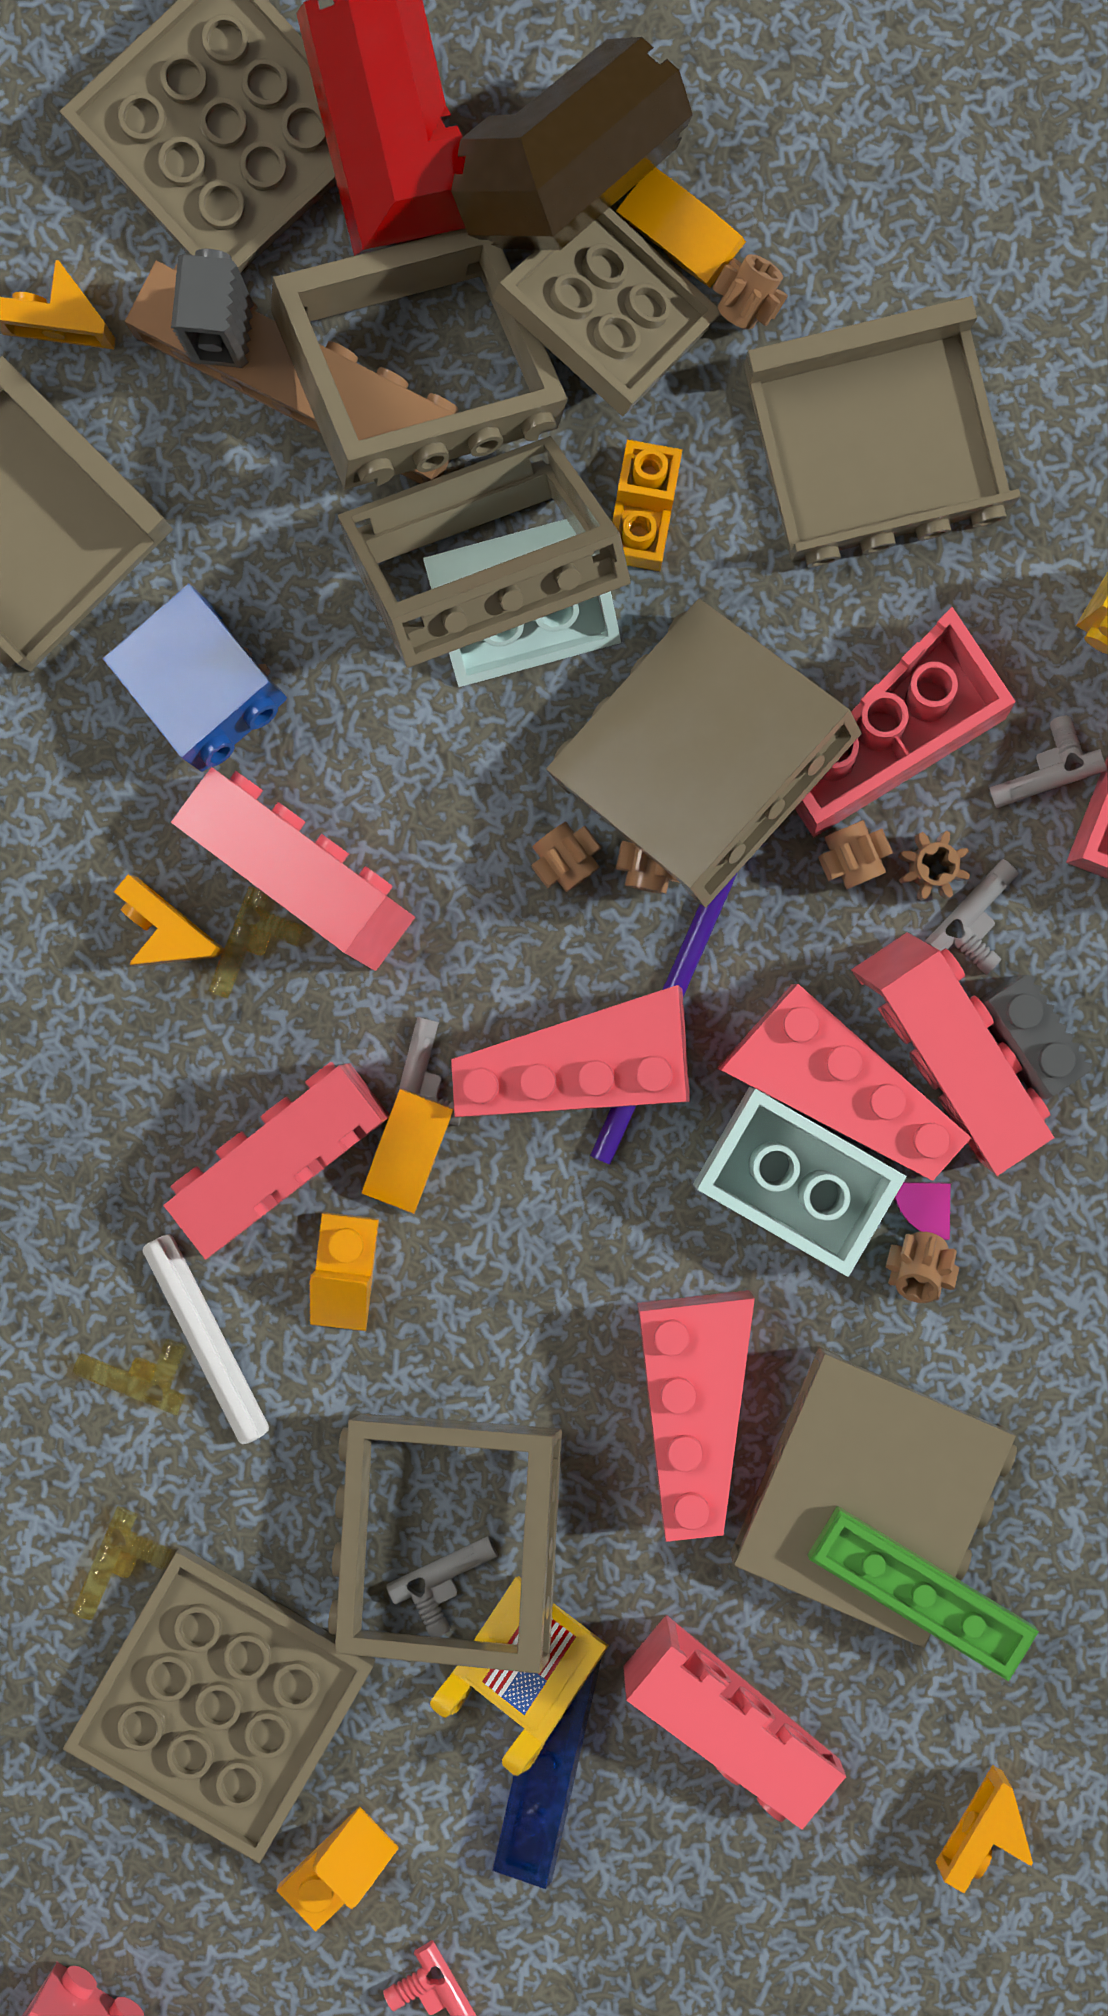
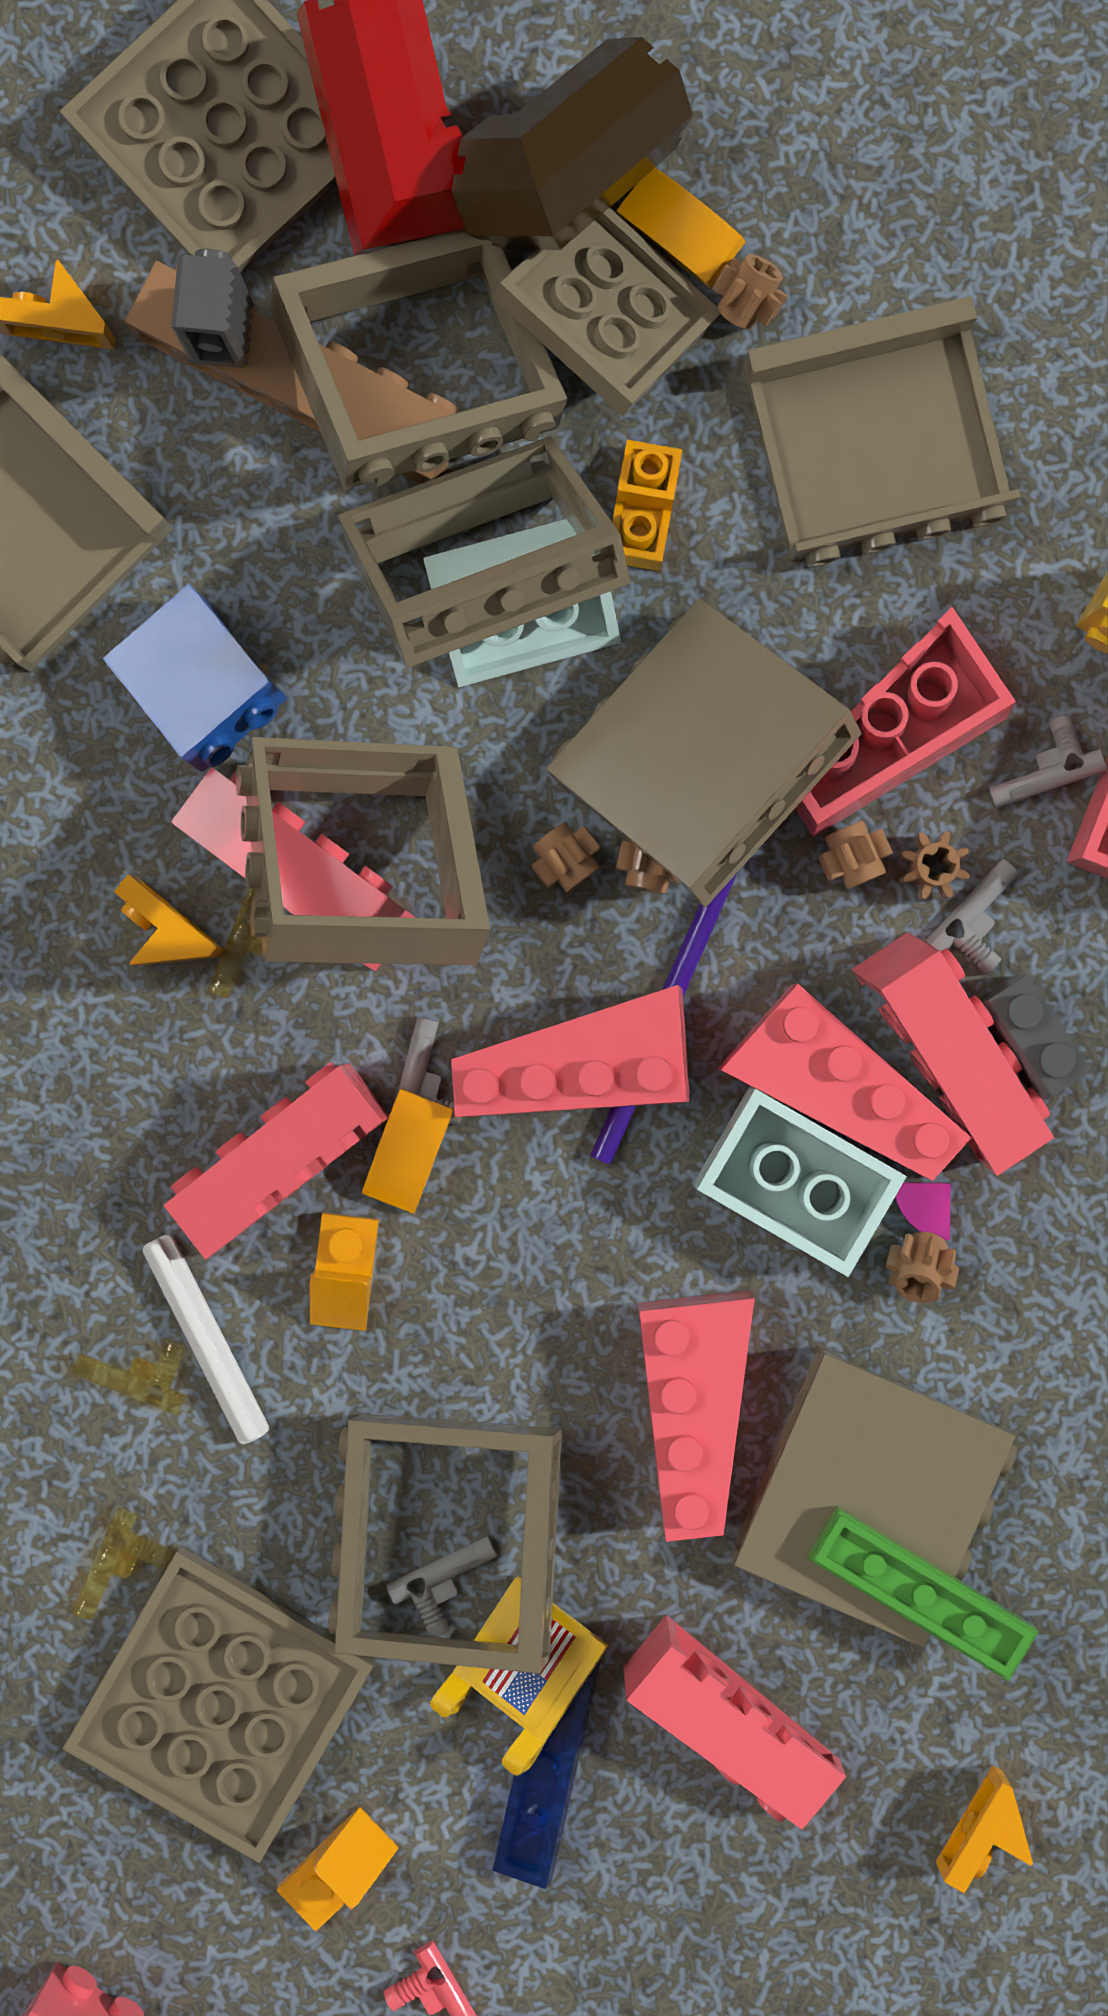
(364, 770): none -> dark tan window

